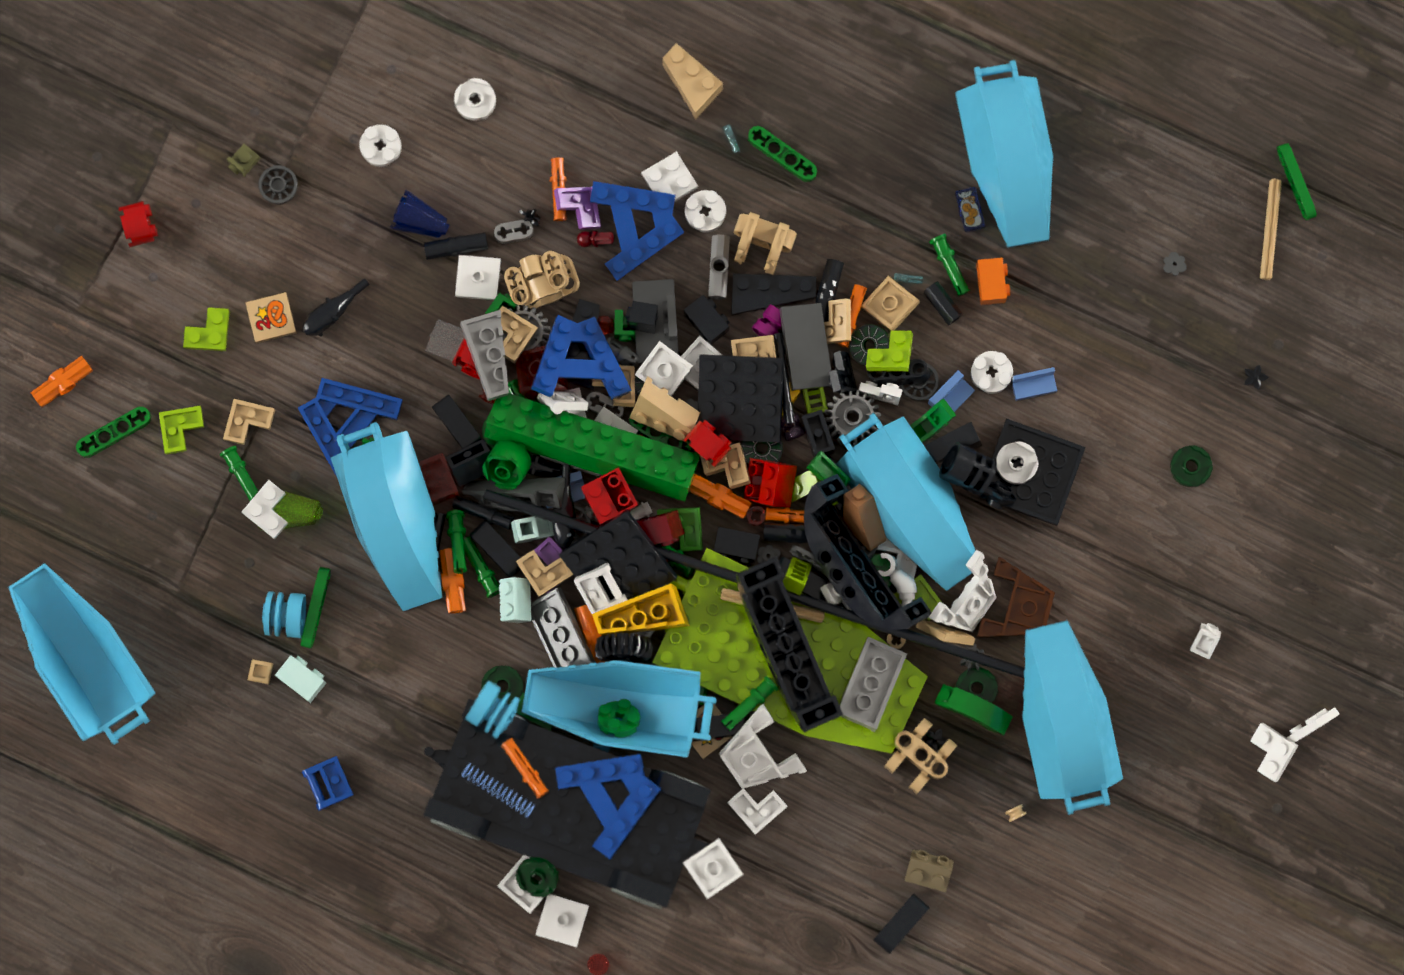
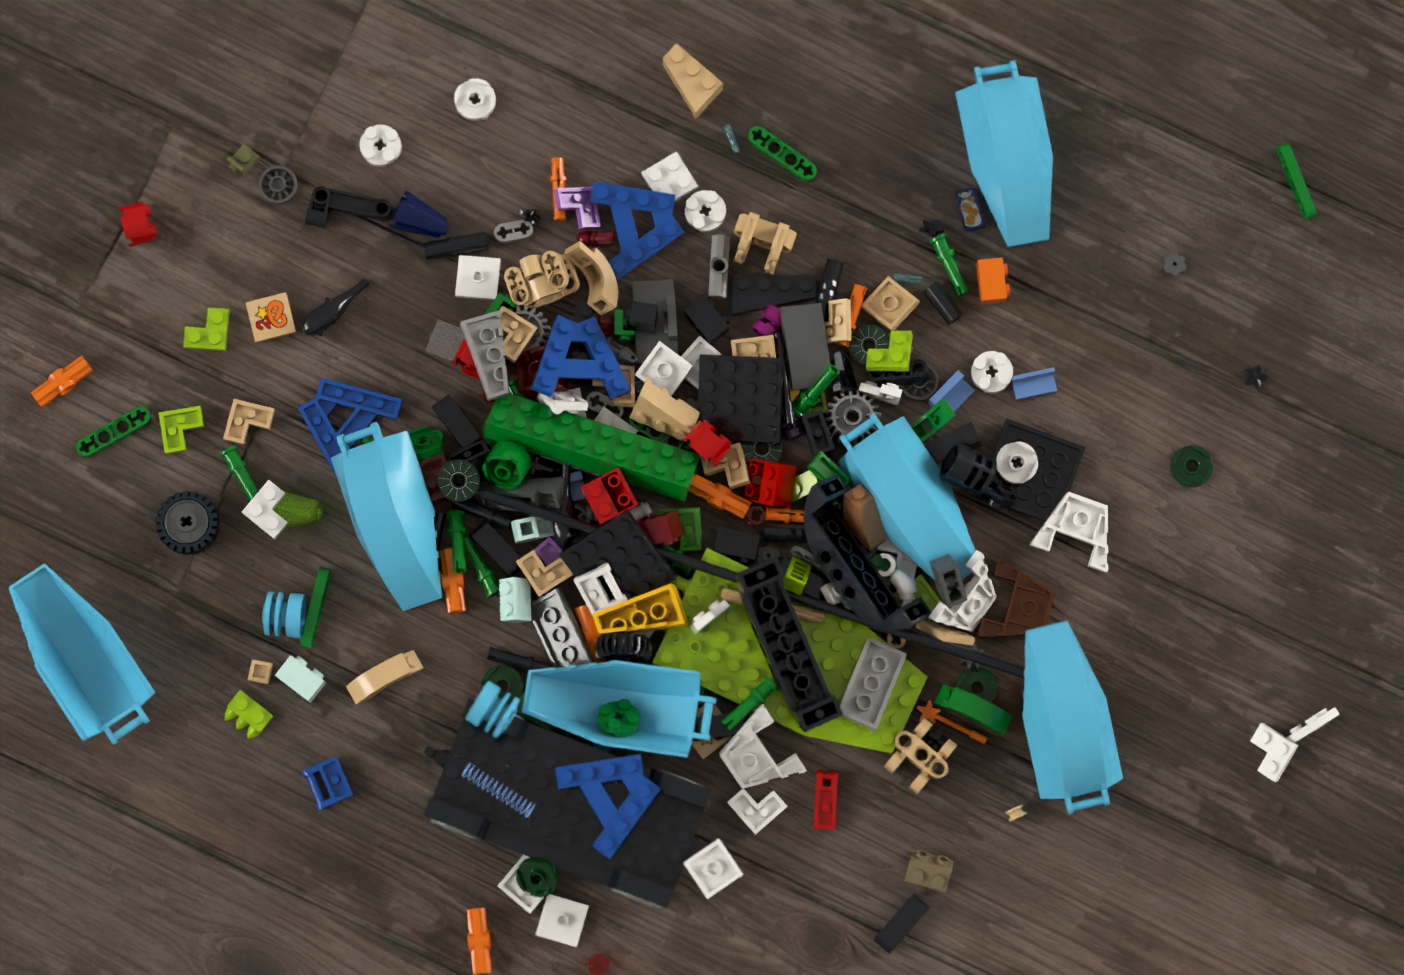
(185, 507): none -> wheel
(249, 713): none -> lime plate
(344, 202): none -> black piece
(383, 675): none -> tan arch
(433, 442): none -> green plate
(470, 485): none -> tile
(479, 941): none -> orange piece
(515, 660): none -> black pin
(530, 776): orange pin -> none
(599, 274): none -> tan arch
(703, 619): none -> white plate
(810, 396): none -> green pin
(825, 800): none -> red plate
(932, 228): none -> black plant
(932, 714): none -> orange piece
(948, 580): none -> dark grey brick
(1081, 520): none -> white wing
(1206, 640): white bracket -> none
(1270, 229): tan axle -> none

